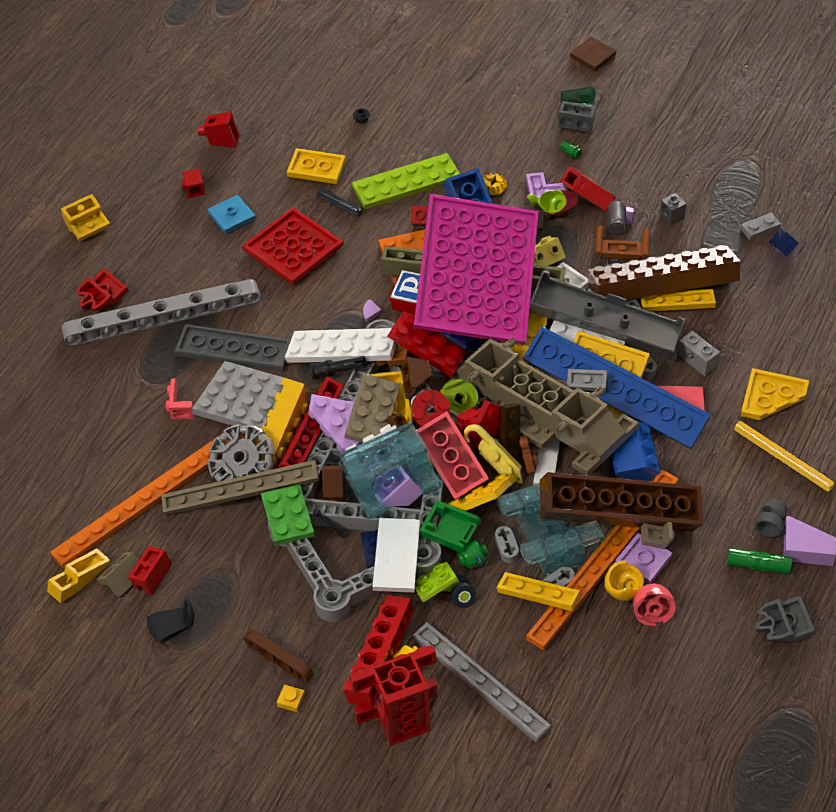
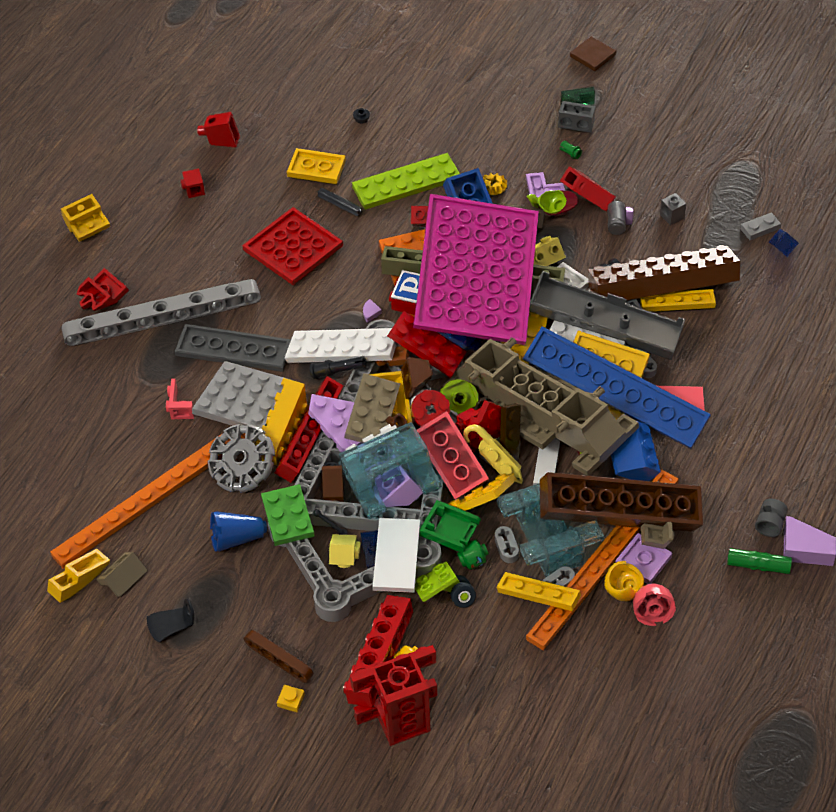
(150, 569): red hinge -> none
(231, 214): dark azure plate -> none
(235, 529): none -> blue cone
(239, 487): dark tan plate -> none
(344, 550): none -> light yellow brick
(483, 683): light grey tile -> none
(529, 458): dark orange plate -> none
(586, 379): light grey plate -> none
(622, 249): dark orange plate -> none
(698, 353): light grey brick -> none
(771, 393): yellow plate -> none
(784, 456): yellow axle -> none
(785, 620): dark grey plate -> none

